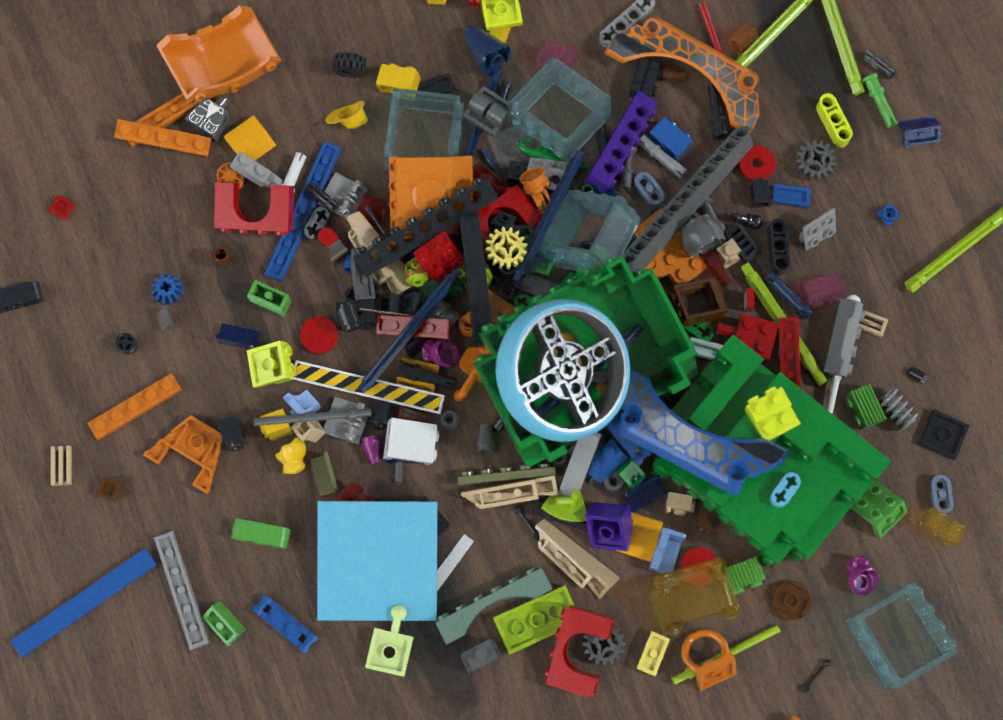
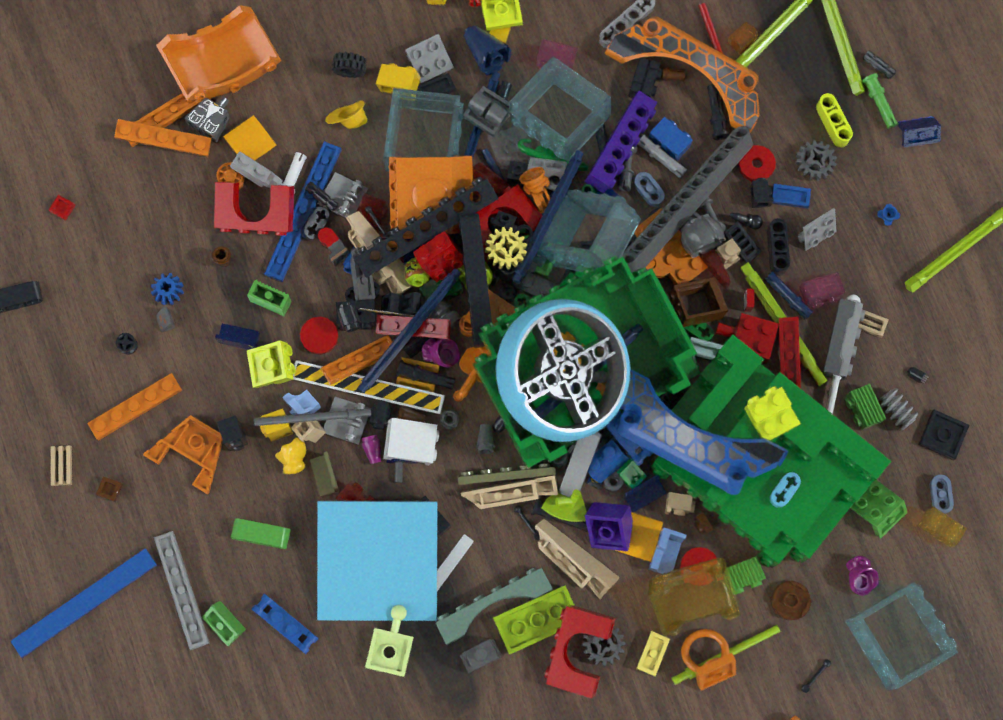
(356, 360): none -> orange tile
(429, 58): none -> light grey hinge

